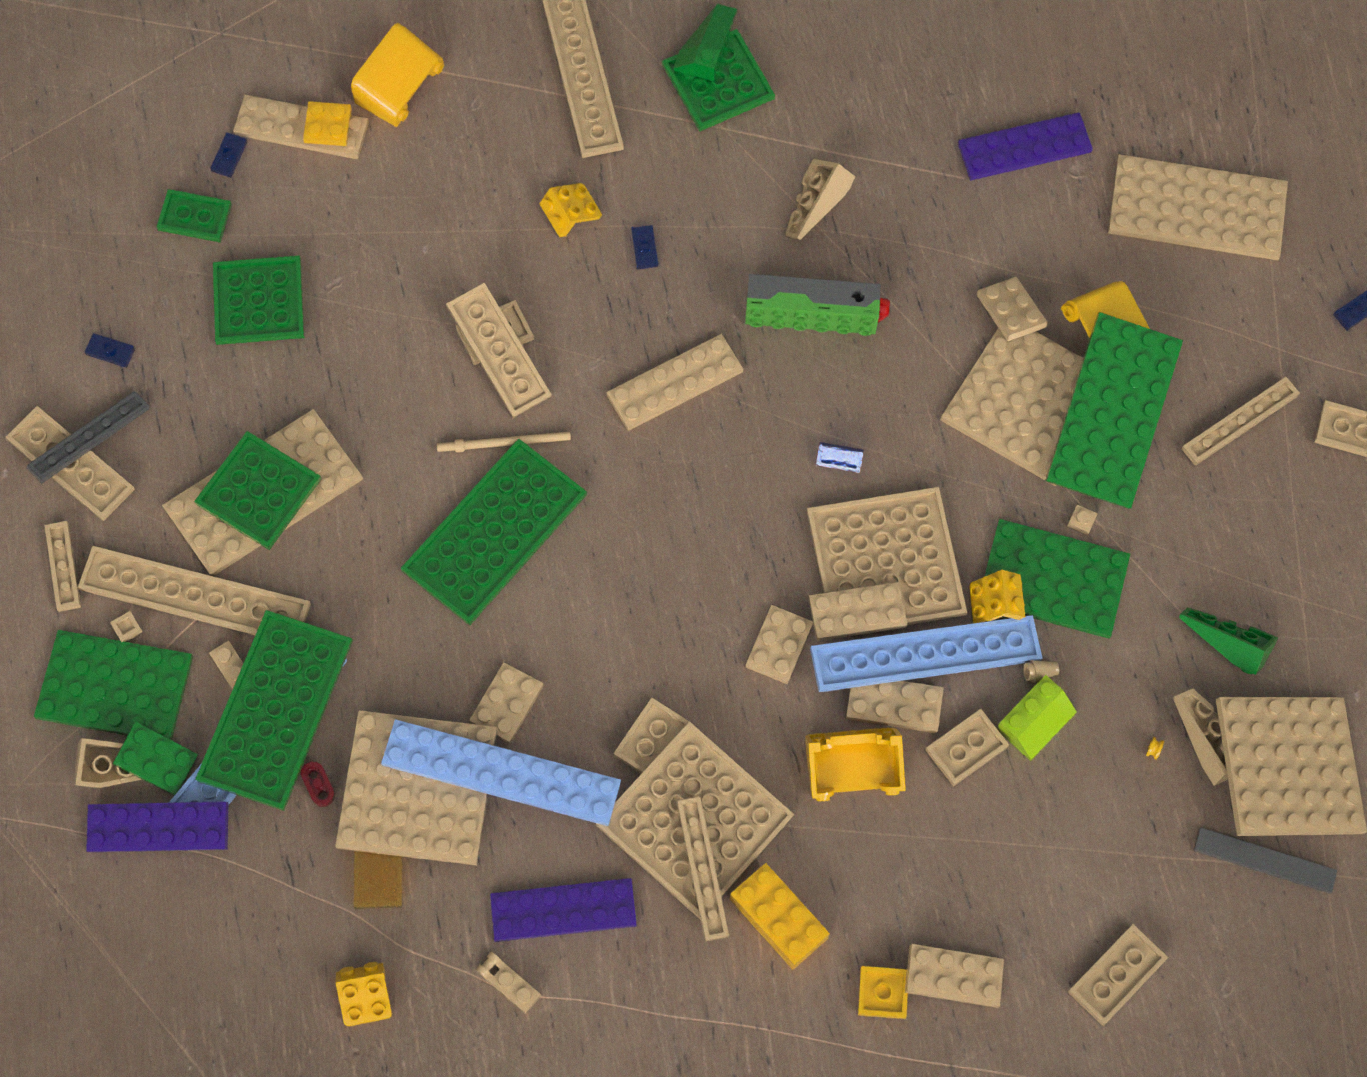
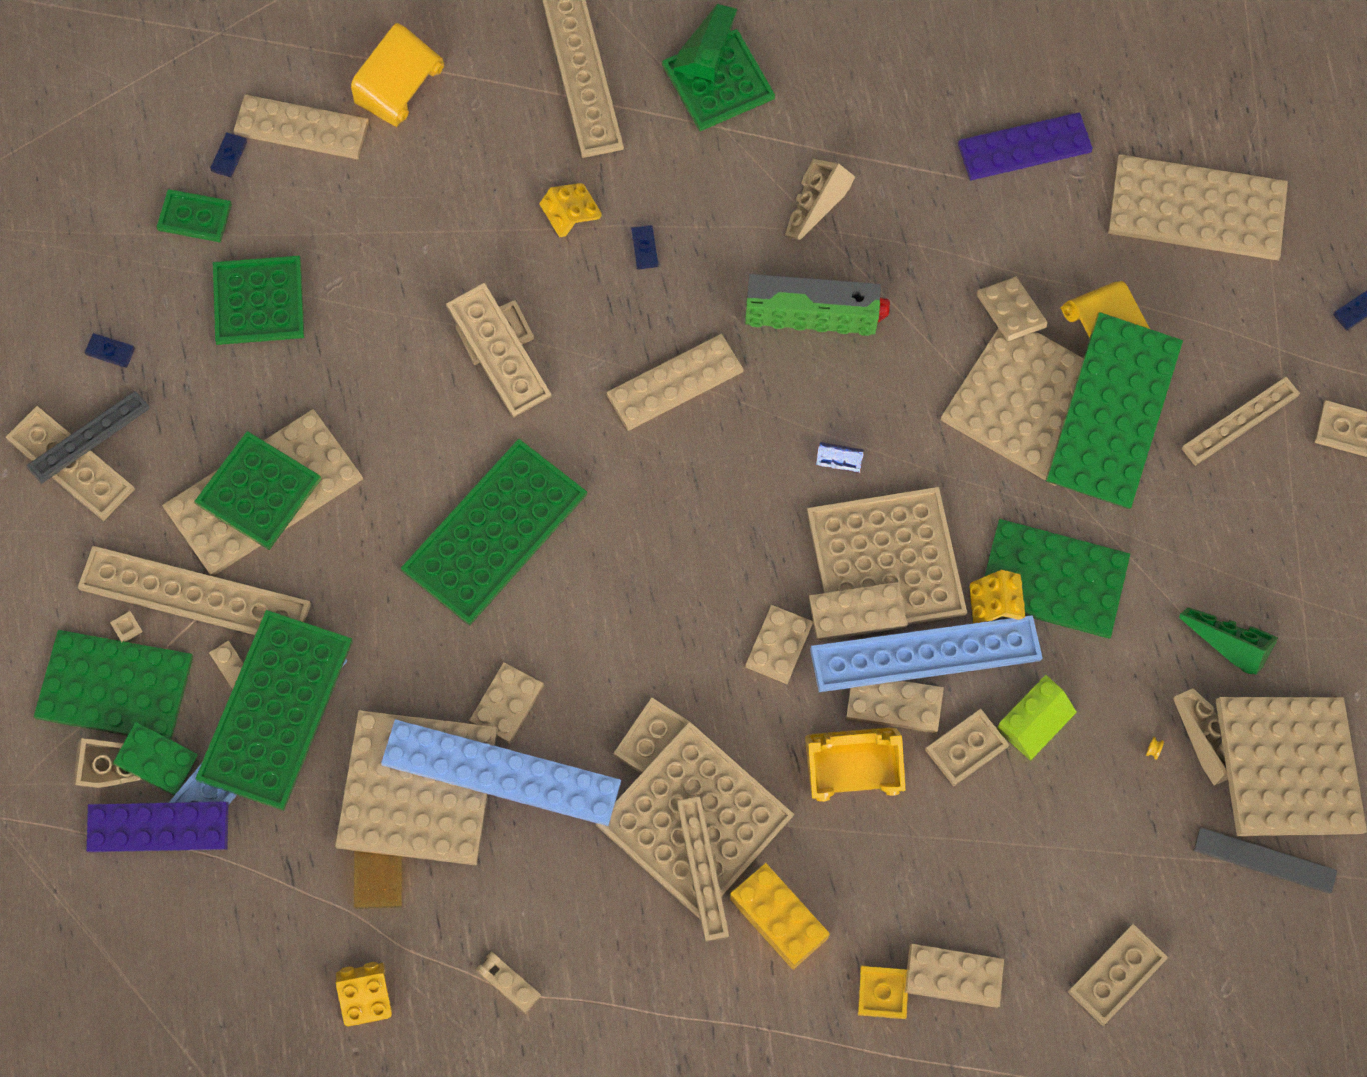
(62, 566): tan plate -> none
(318, 784): dark red plate -> none
(327, 123): yellow plate -> none
(461, 445): tan bar -> none
(563, 910): dark purple plate -> none
(1036, 670): tan cone -> none
(1082, 520): tan plate -> none

